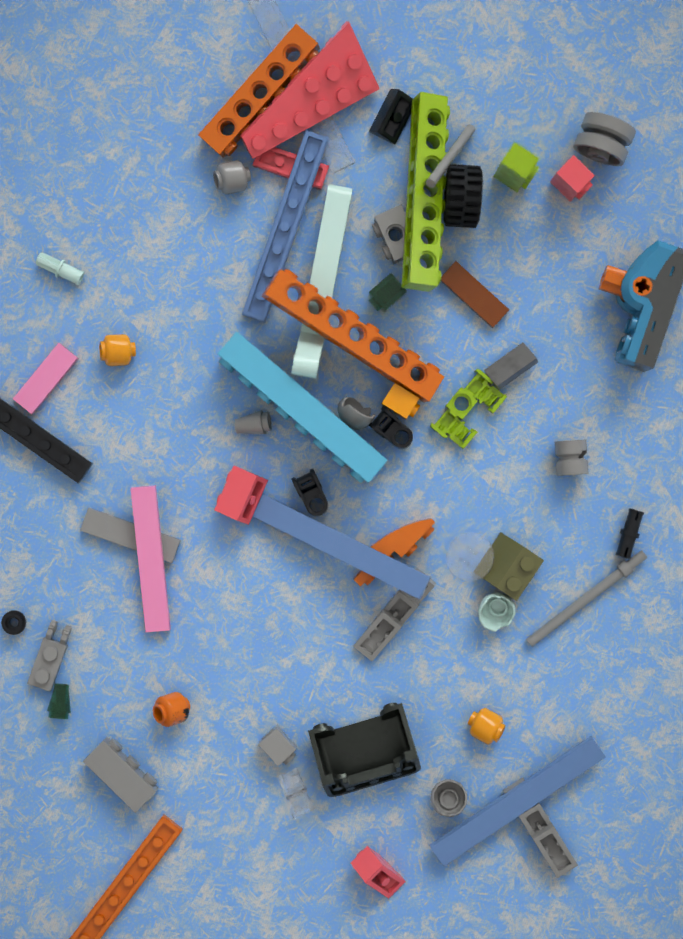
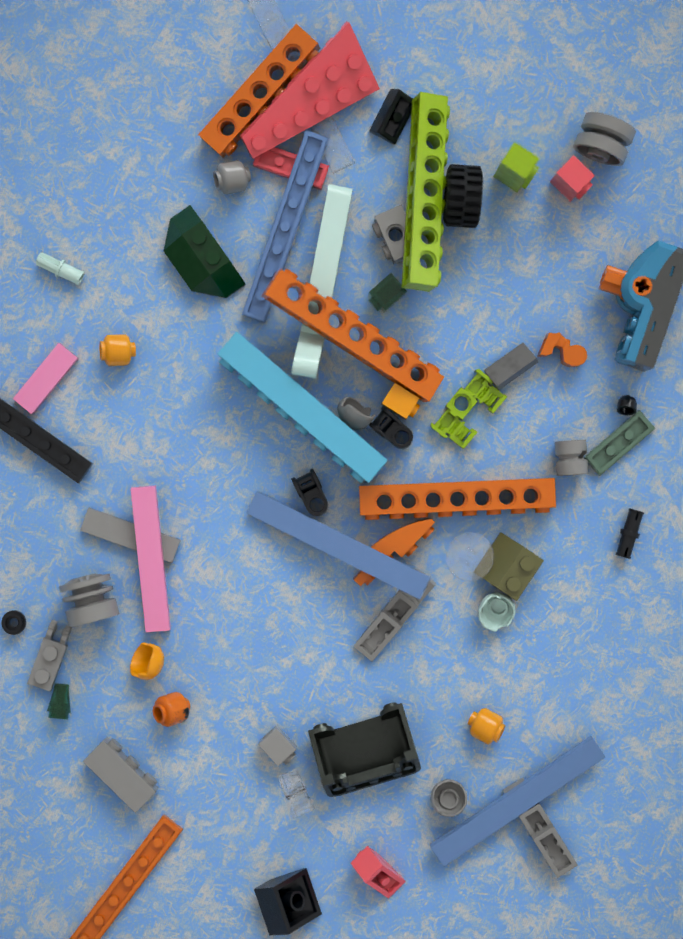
(89, 600): none -> light grey wheel
(147, 661): none -> light orange hair
(199, 256): none -> dark green wedge
(240, 495): coral brick -> none
(254, 423): light grey cone -> none
(287, 902): none -> black slope
(450, 156): light grey bar -> none
(474, 294): dark orange tile -> none
(543, 488): none -> orange brick
(570, 355): none -> orange leg
(619, 442): none -> sand green tile
(624, 569): light grey bar -> none
(627, 405): none -> black hinge

